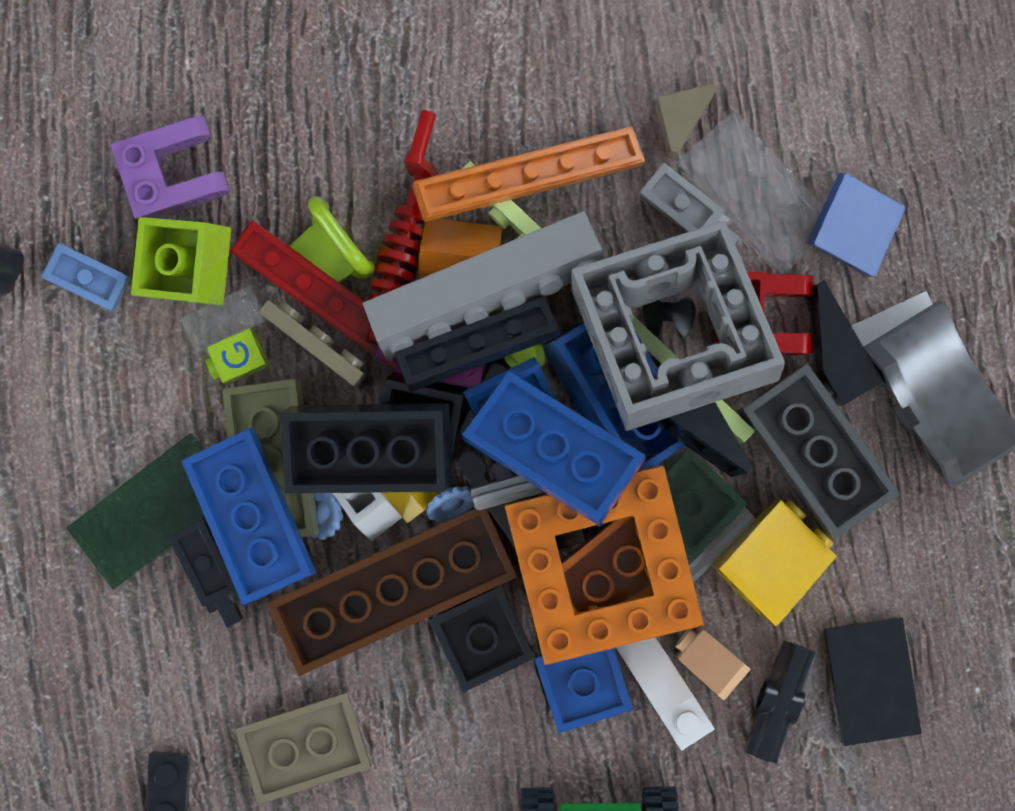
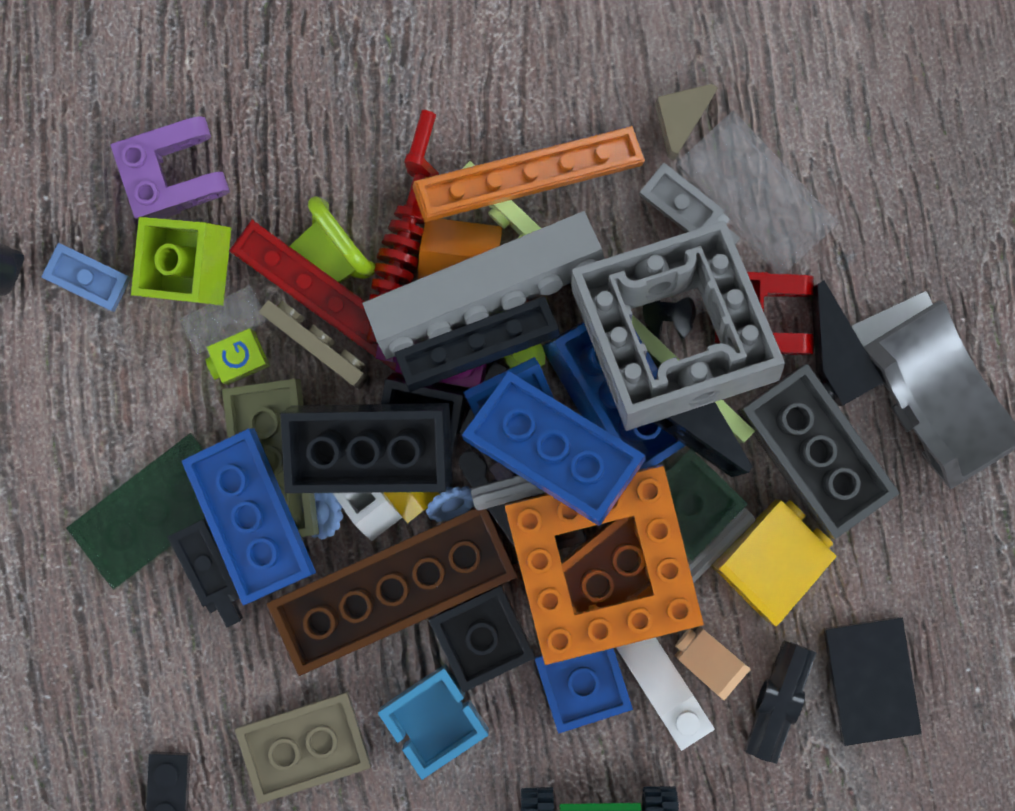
(434, 720): none -> dark azure piece
(856, 225): tile -> none

